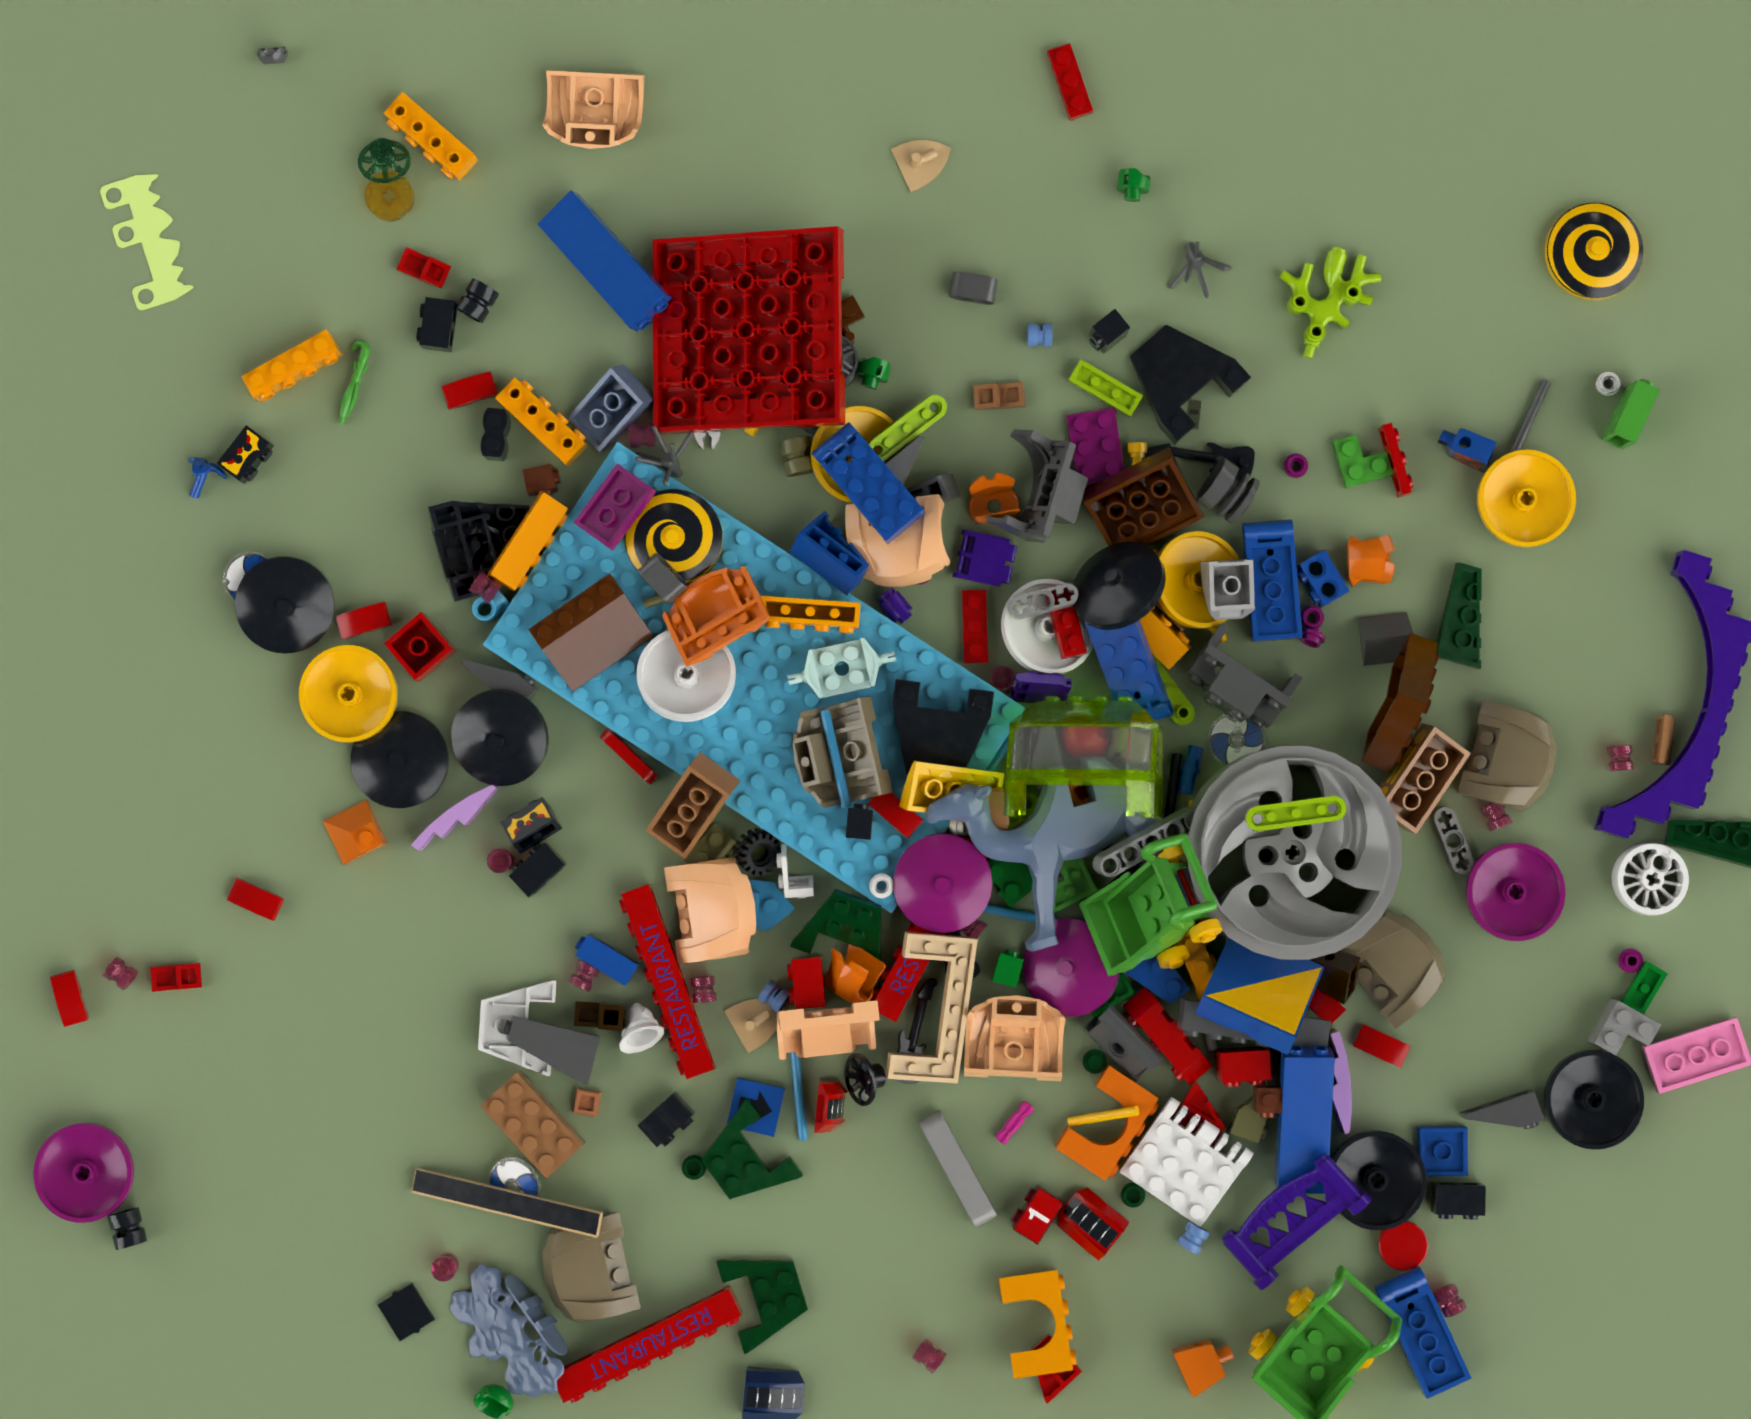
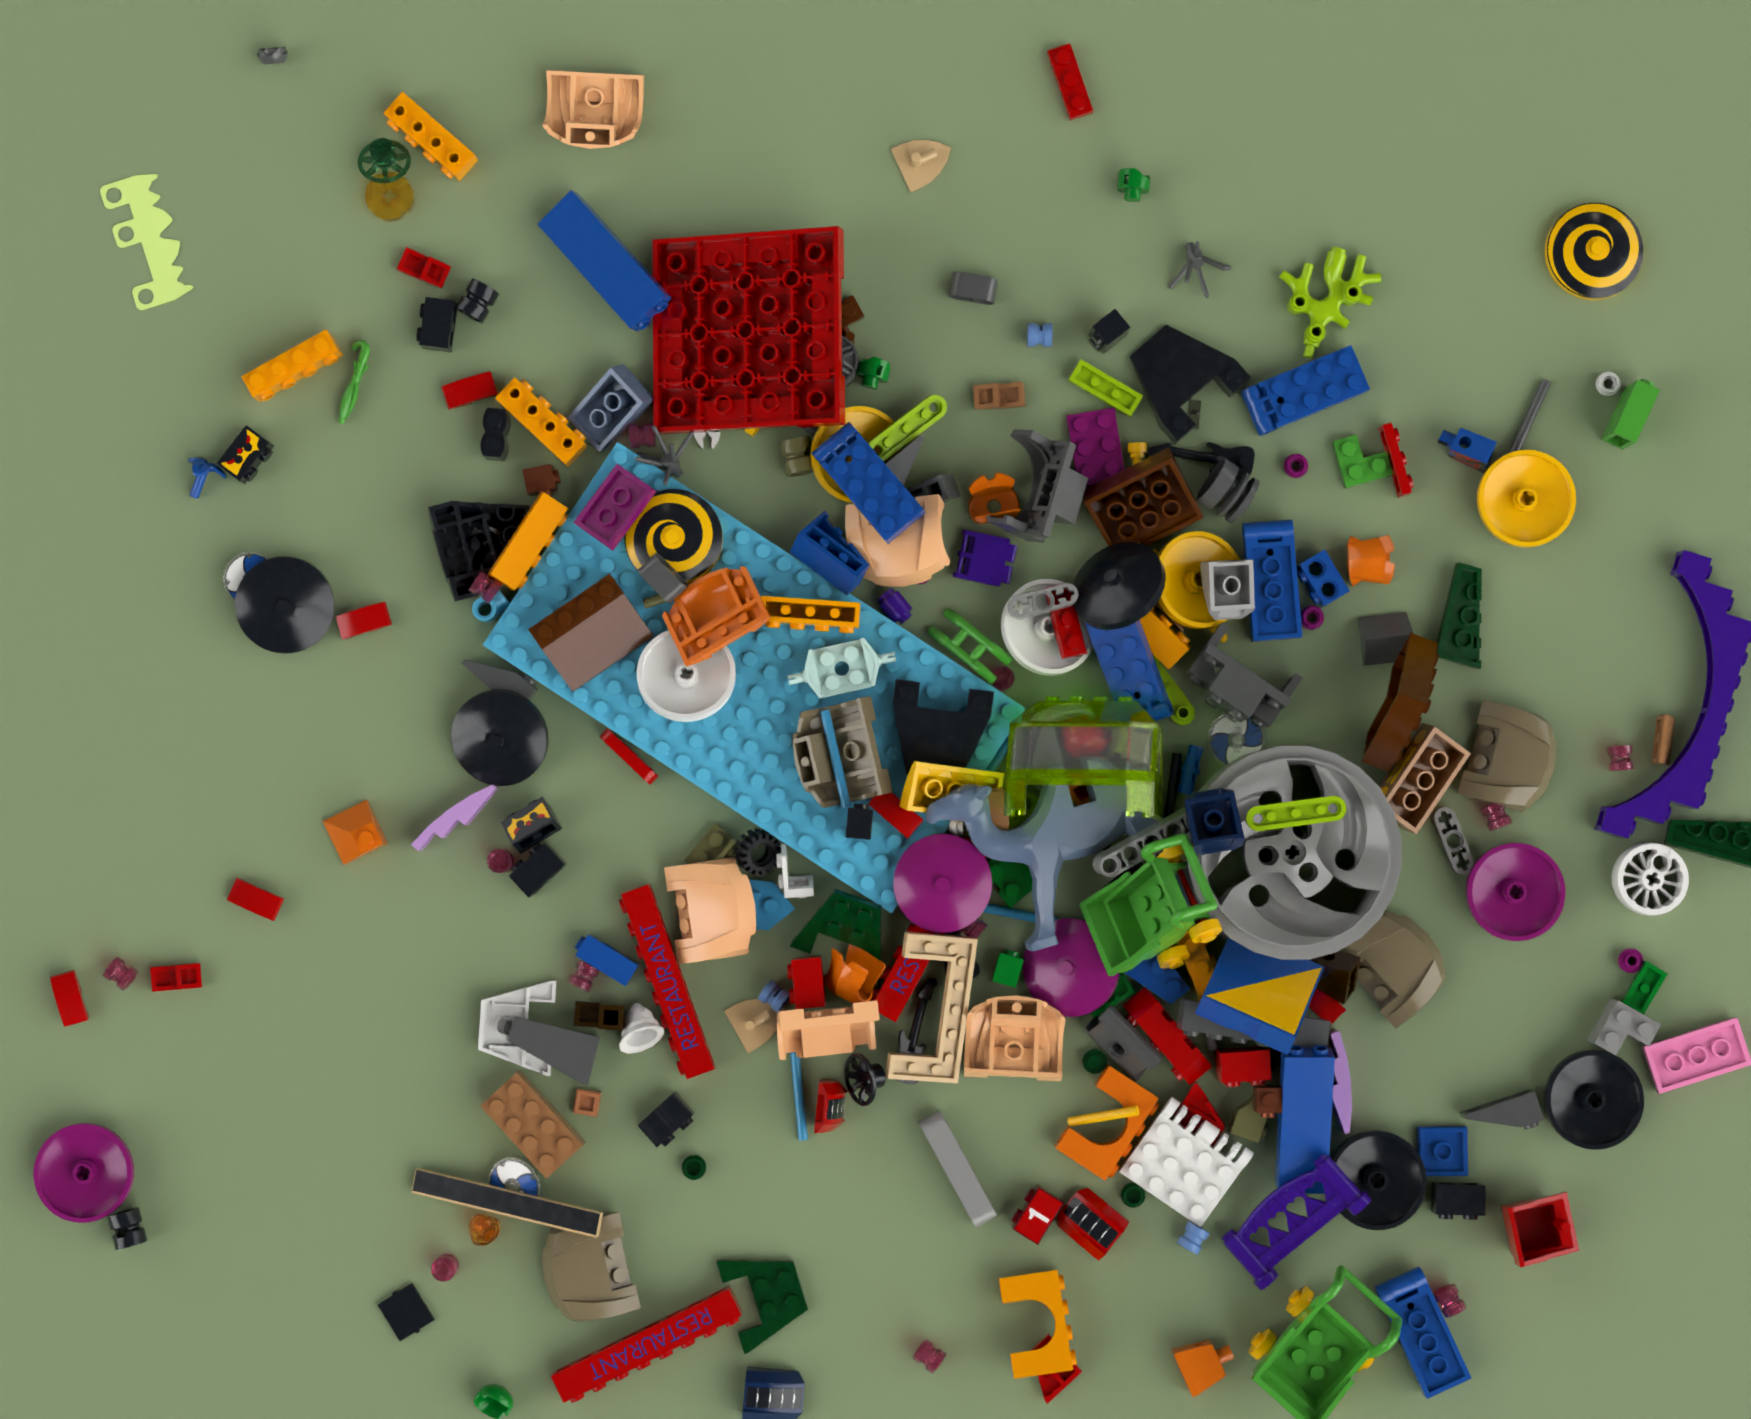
(348, 693): yellow dish -> none
(401, 762): black dish -> none
(420, 647): red brick -> none
(483, 1229): none -> clear orange cone
(502, 1333): sand blue plant -> none
(692, 805): medium nougat brick -> none
(703, 995): clear pink wheel -> none
(737, 1164): dark green wing -> none
(766, 1100): blue tile -> none
(873, 885): white plate -> none
(972, 658): none -> bright green piece
(974, 626): red plate -> none
(1014, 1122): dark pink axle -> none
(1035, 687): dark purple plate -> none
(1076, 884): bright green plate -> none
(1213, 821): none -> dark blue slope
(1305, 390): none -> blue hinge
(1312, 637): magenta plate -> none
(1382, 1046): red slope -> none
(1403, 1246): red tile -> none
(1539, 1229): none -> red piece

